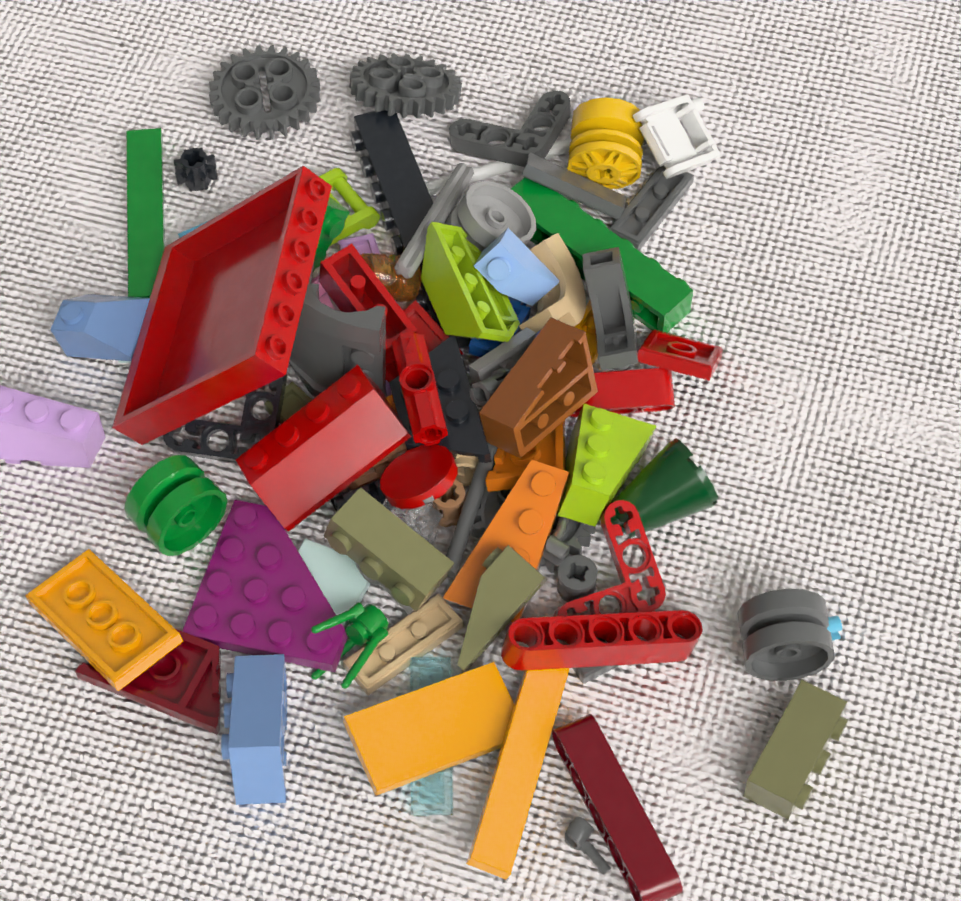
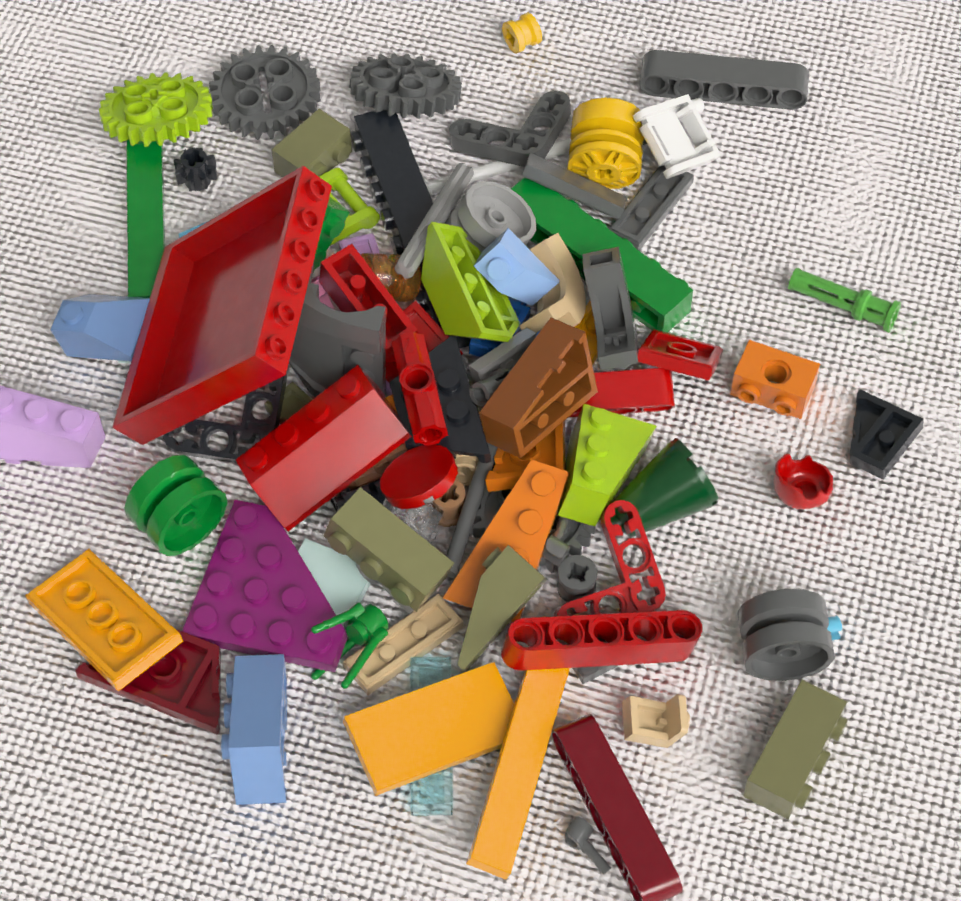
(156, 109): none -> lime gear
(316, 144): none -> olive brick
(522, 32): none -> yellow wheel
(655, 721): none -> tan bracket
(724, 79): none -> dark grey beam
(793, 374): none -> orange brick
(802, 482): none -> red hair
(864, 306): none -> bright green pin
(881, 434): none -> black wing

